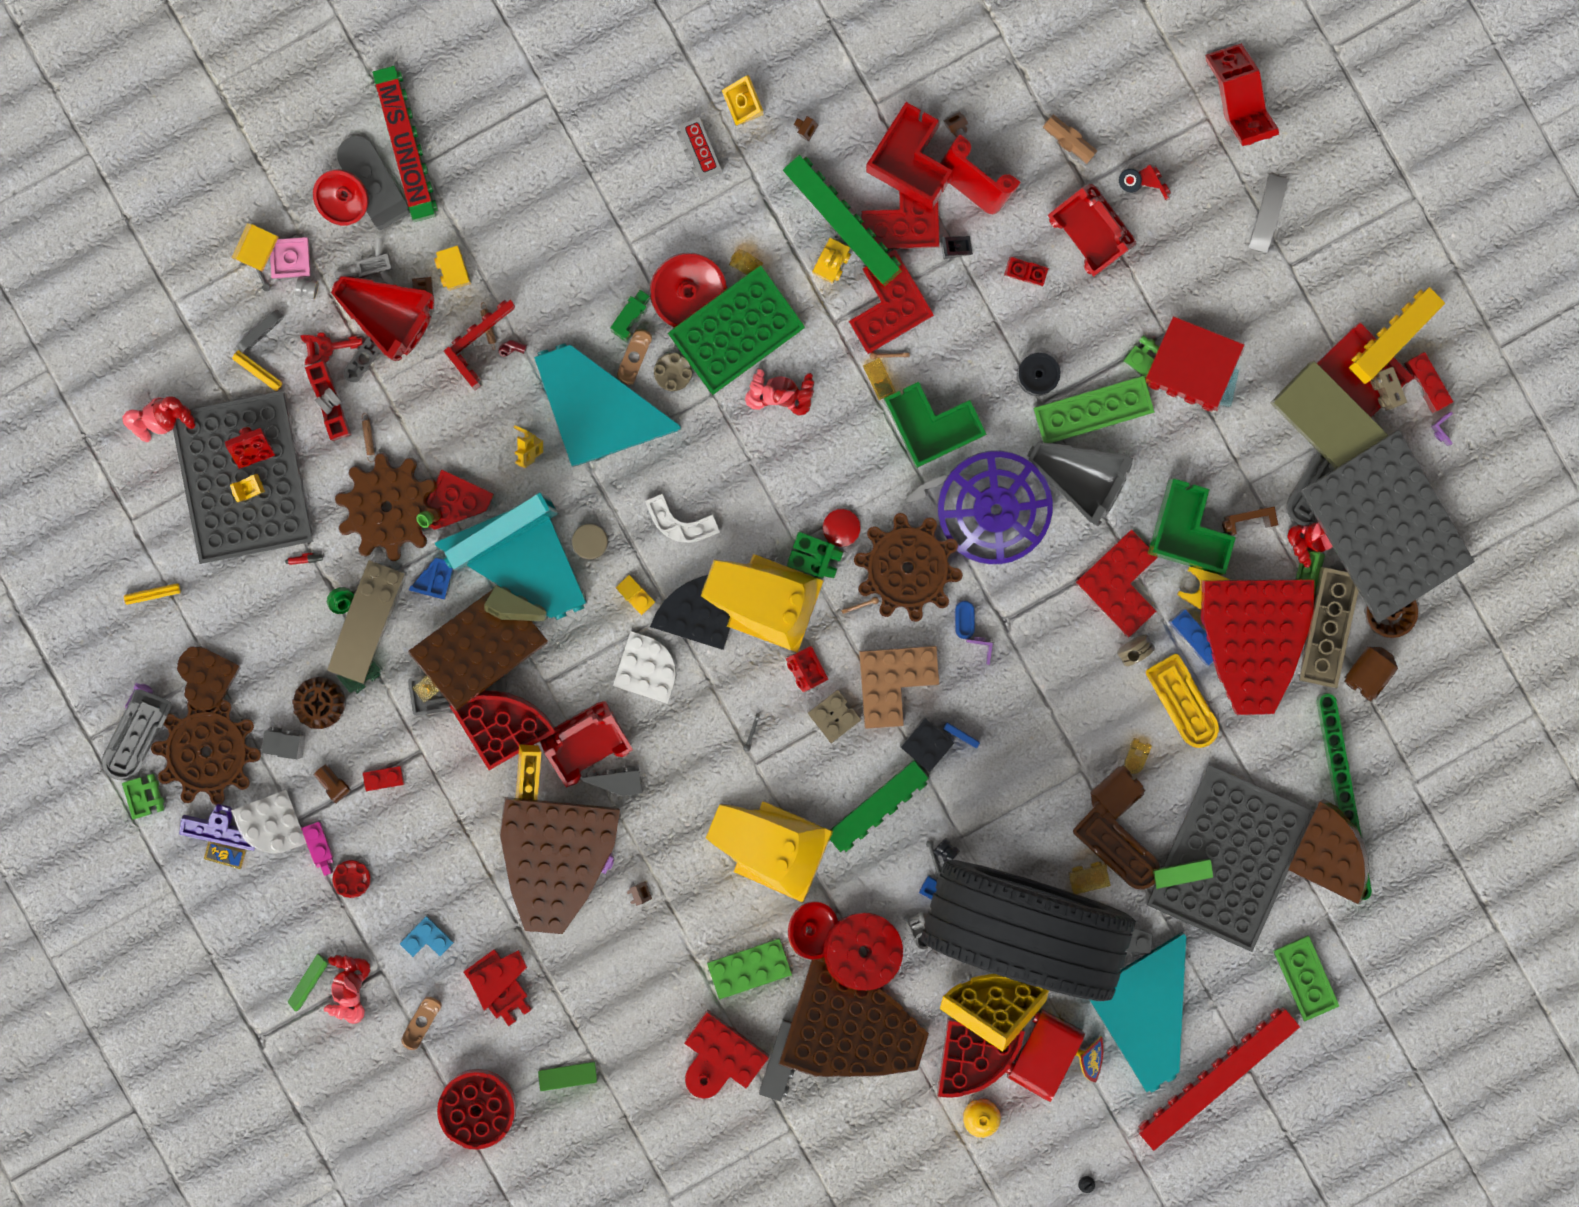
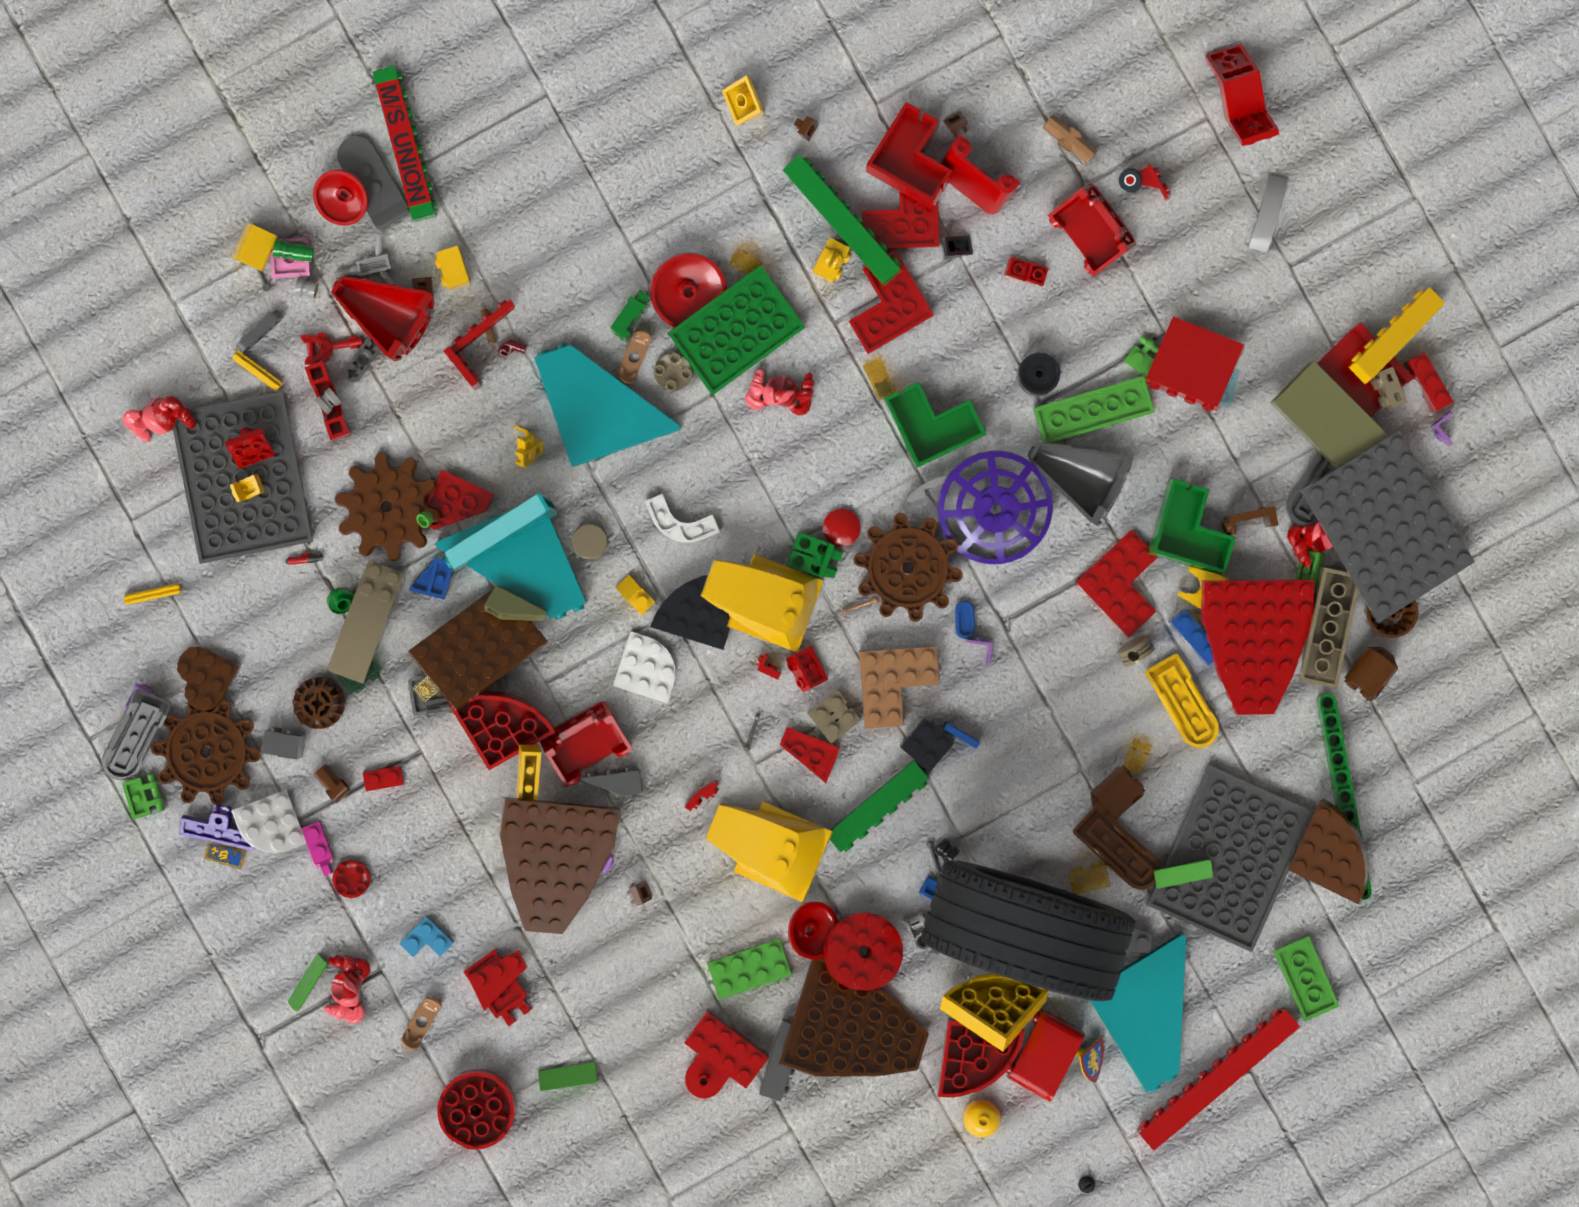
(295, 251): none -> green axle
(368, 437): medium nougat piece -> none
(699, 149): brick -> none
(707, 791): none -> red slope
(770, 670): none -> red bracket
(811, 752): none -> red wing
(873, 355): medium nougat hinge -> none

